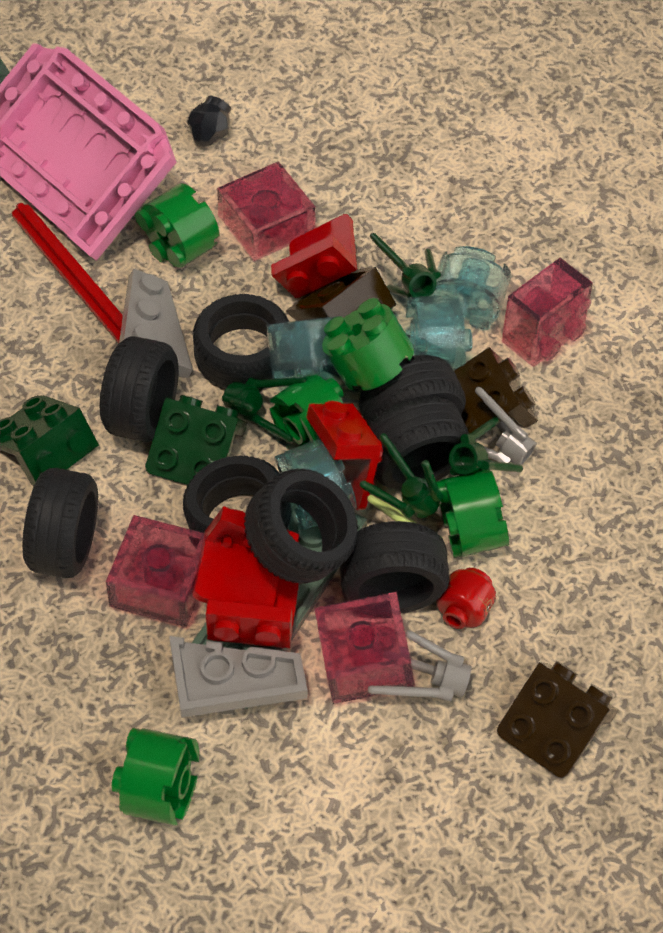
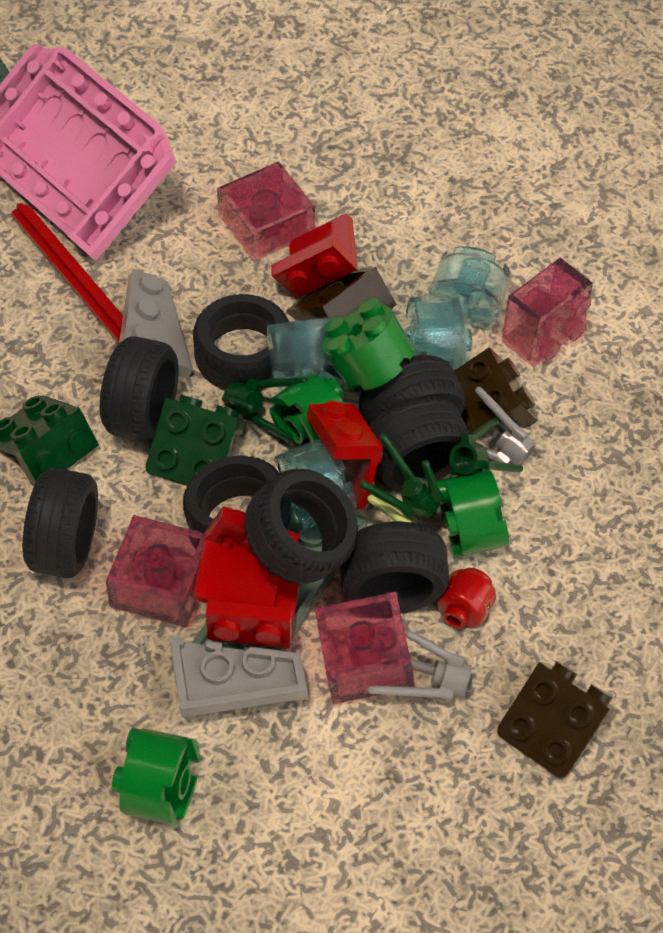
(178, 226): green brick -> none
(209, 121): black rock -> none
(415, 277): dark green plant -> none

